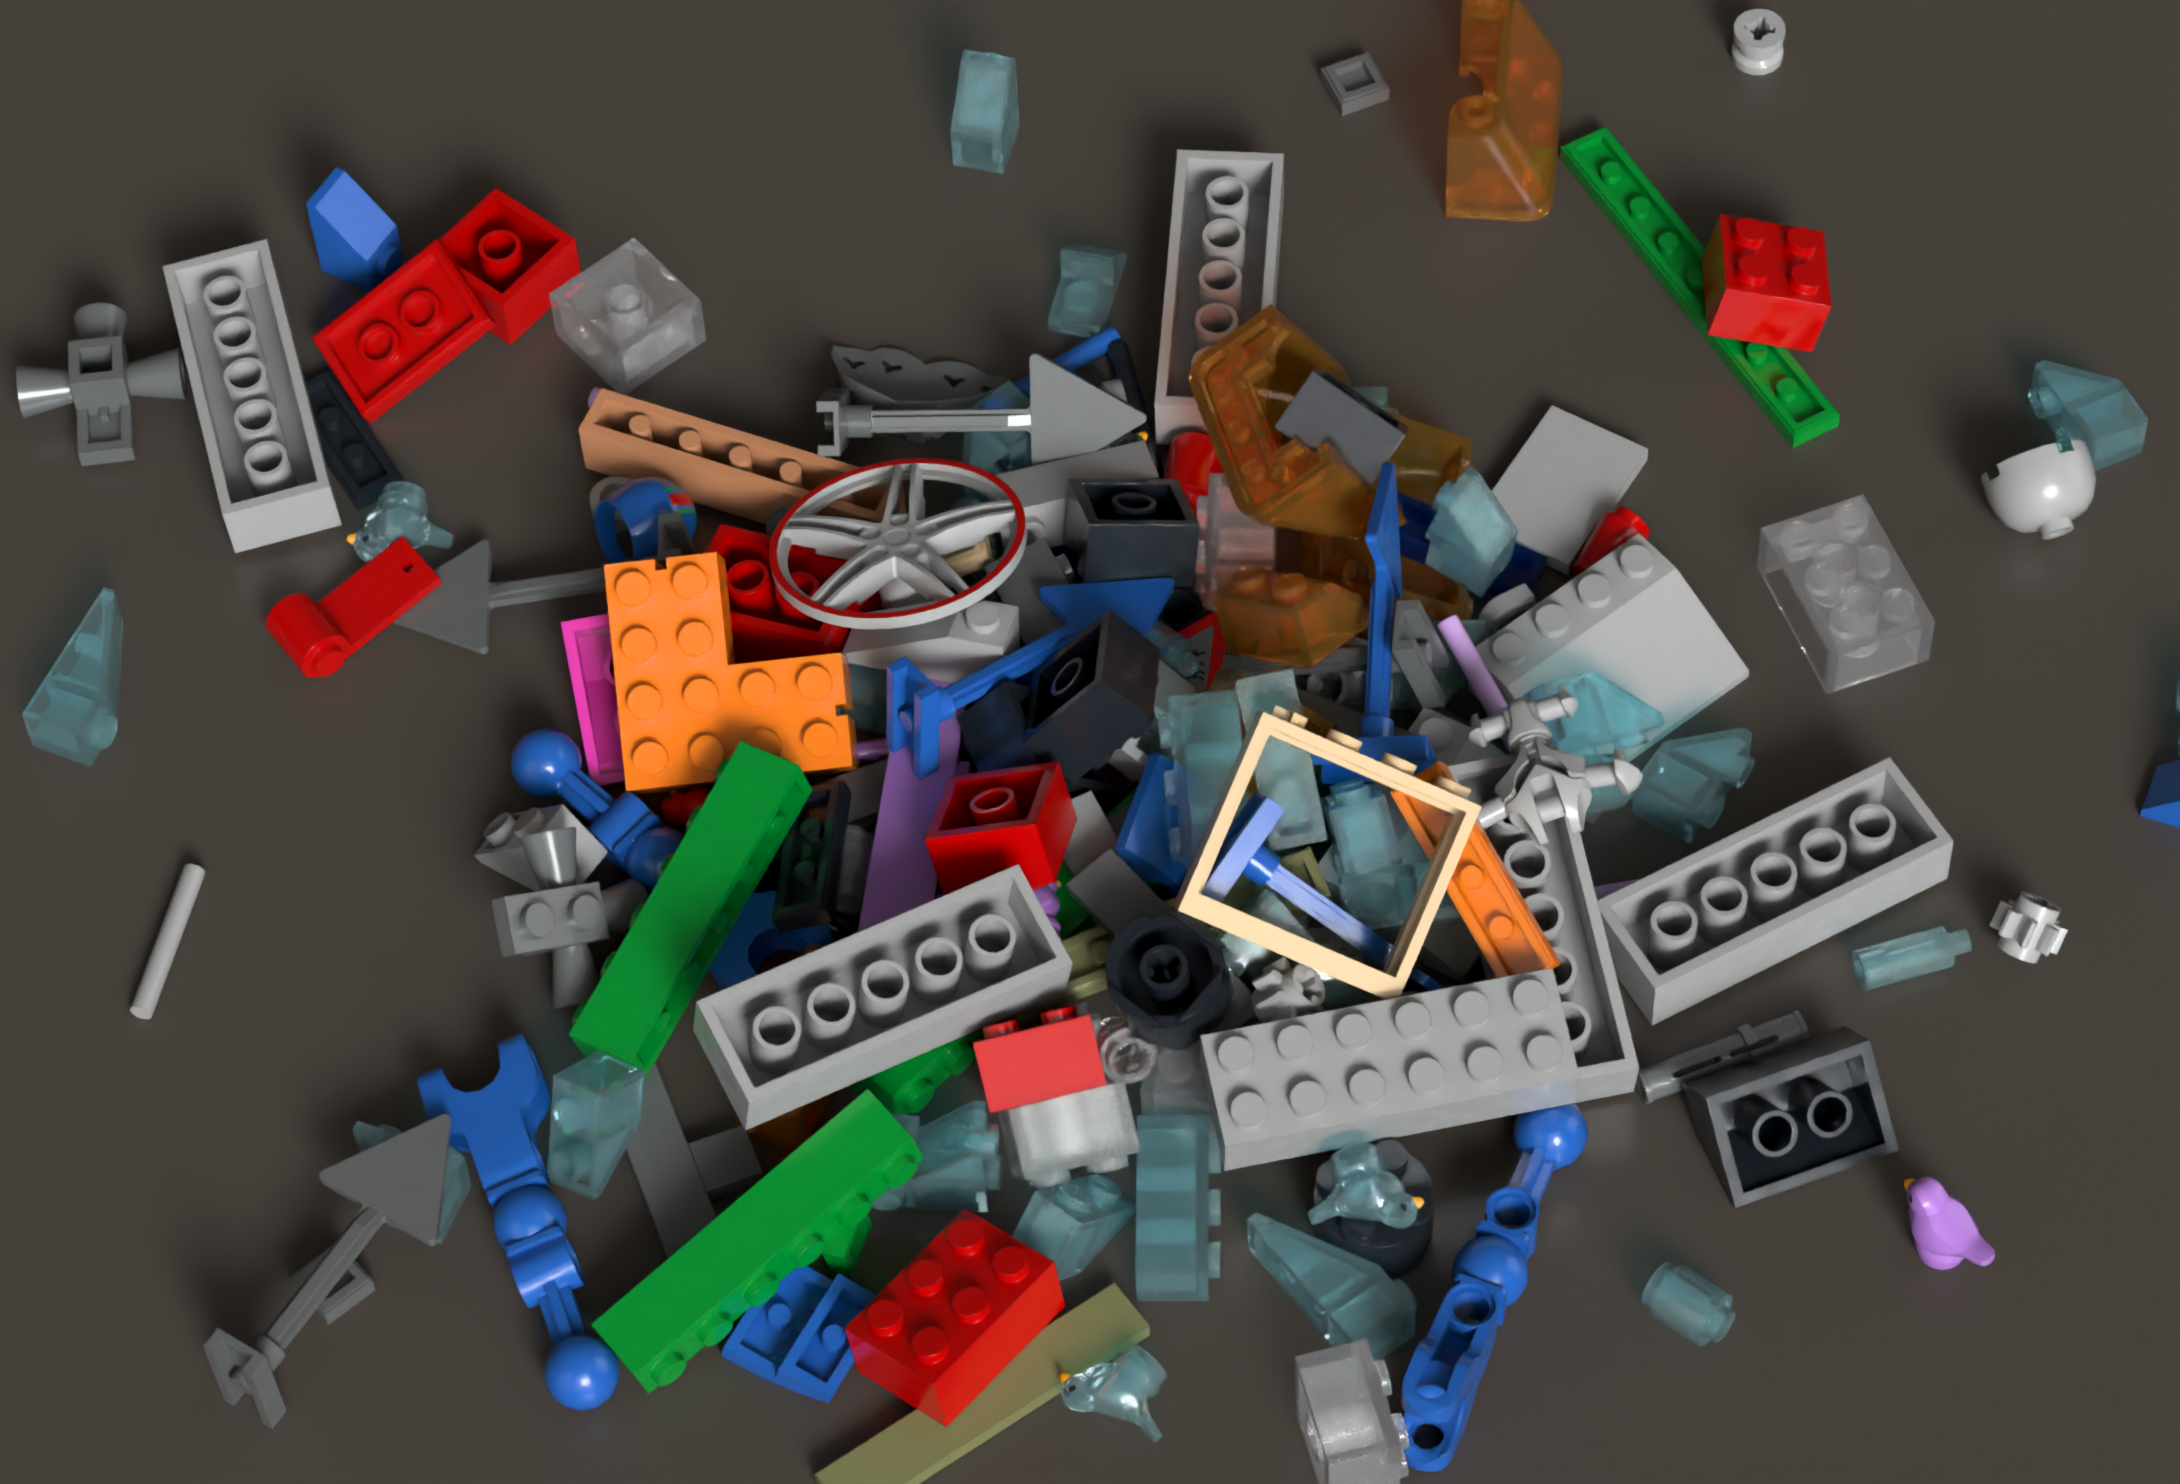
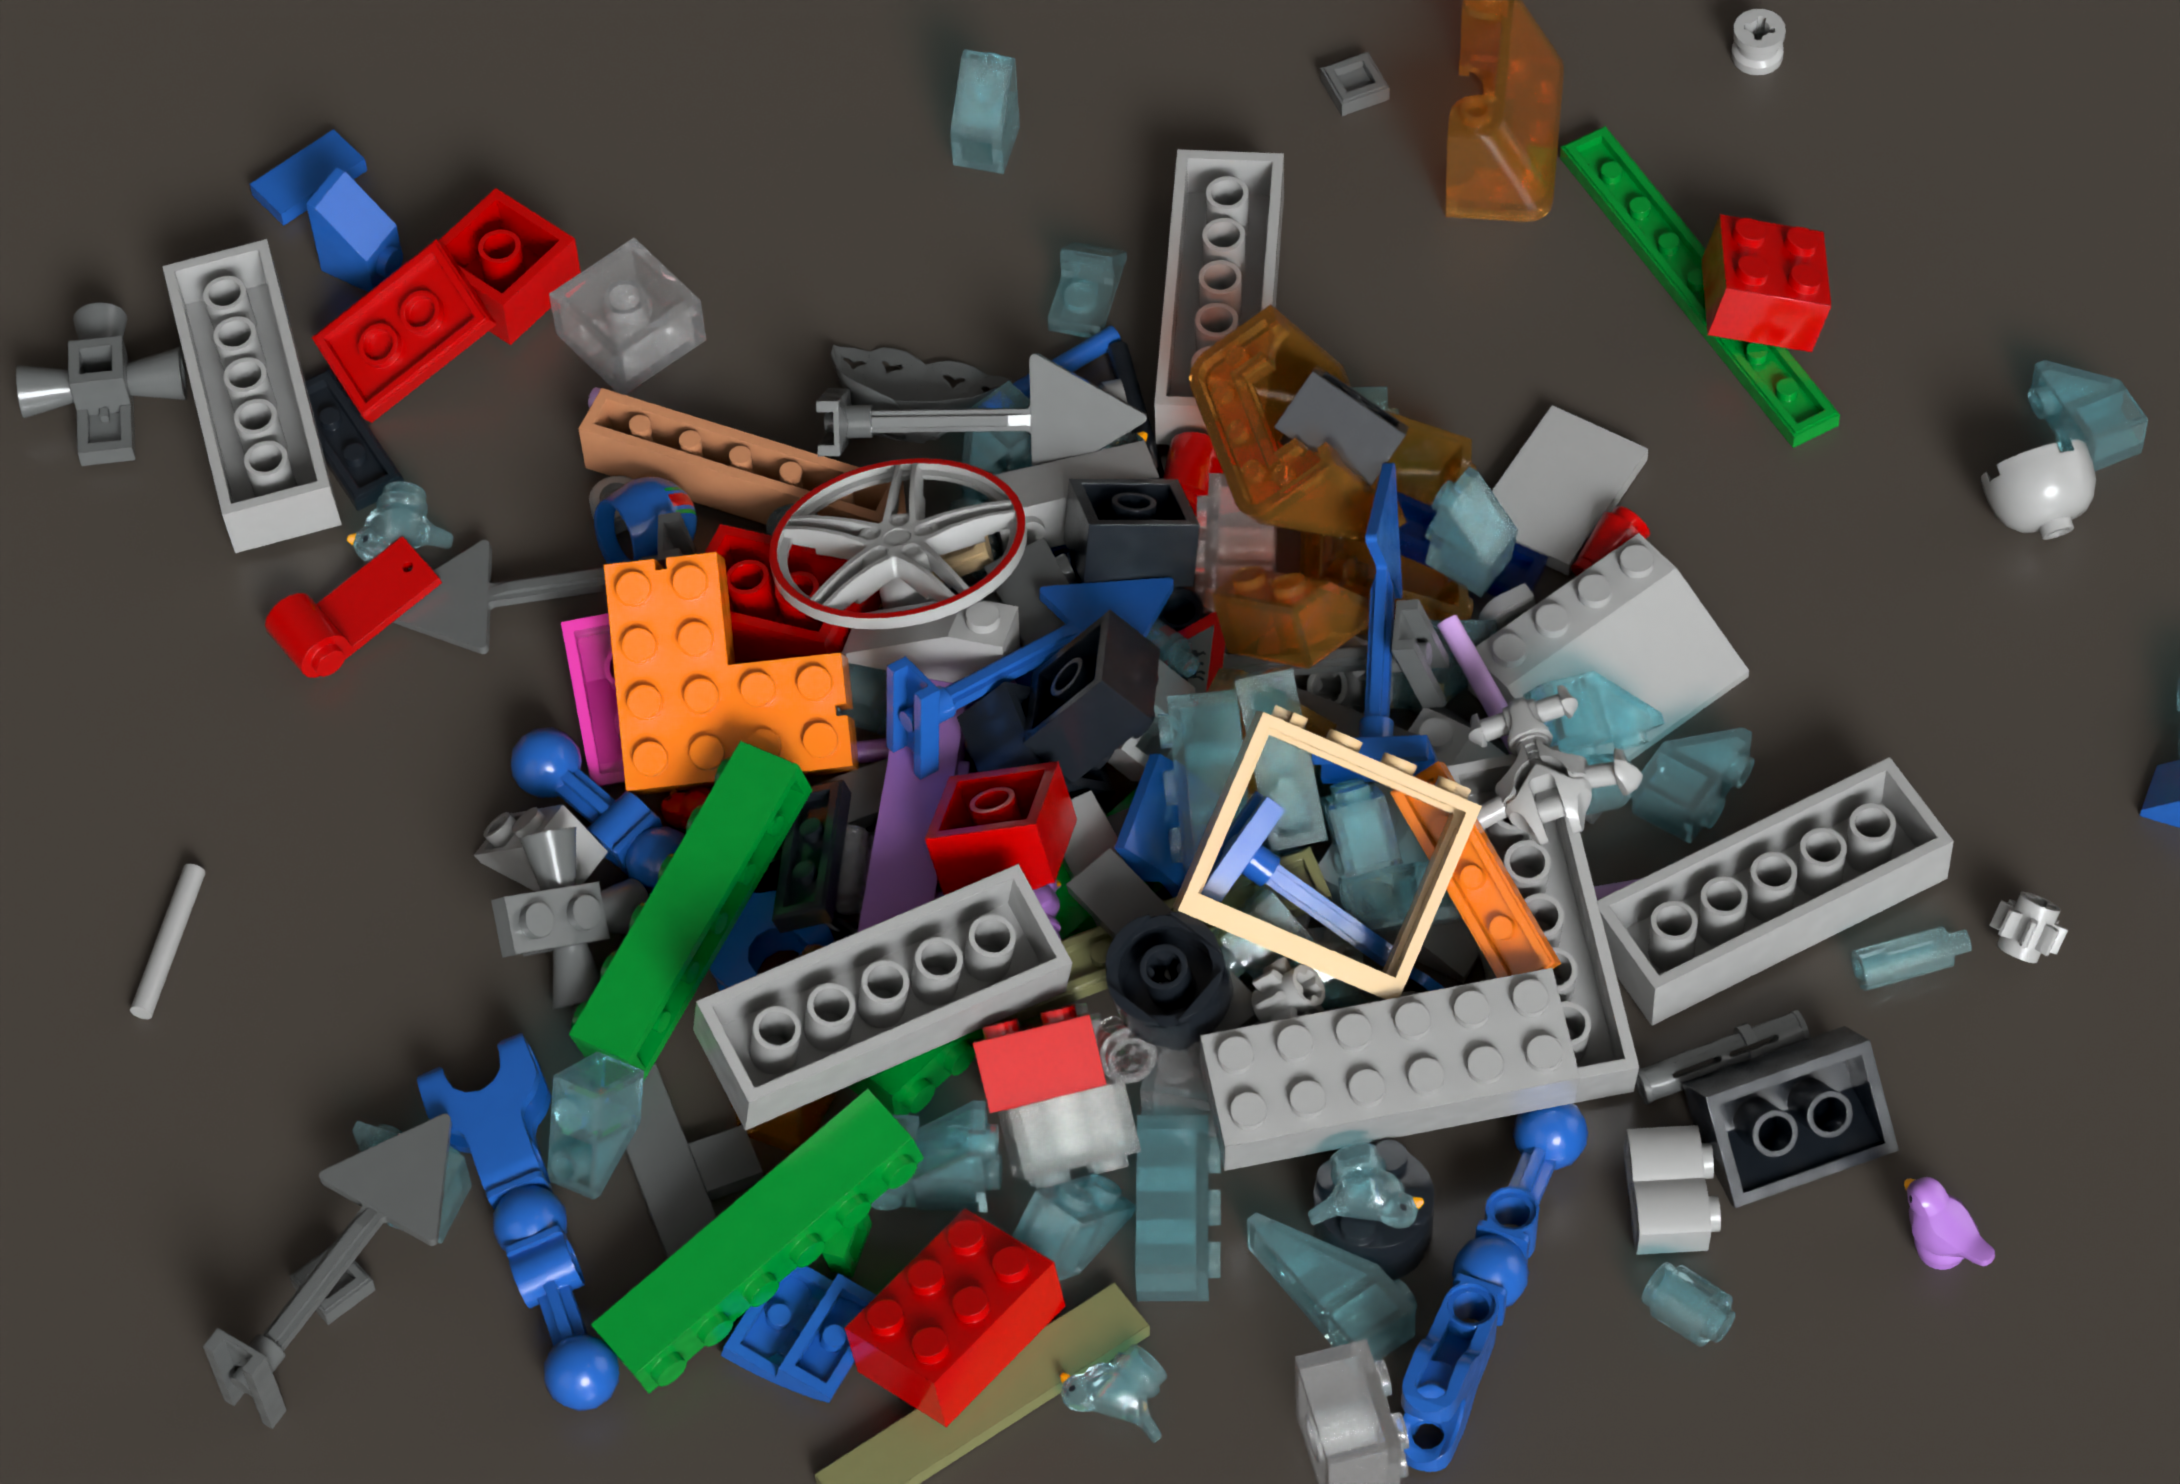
(79, 698): clear light blue slope -> none
(294, 181): none -> blue tile
(1669, 1189): none -> light grey brick
(1845, 594): clear brick -> none

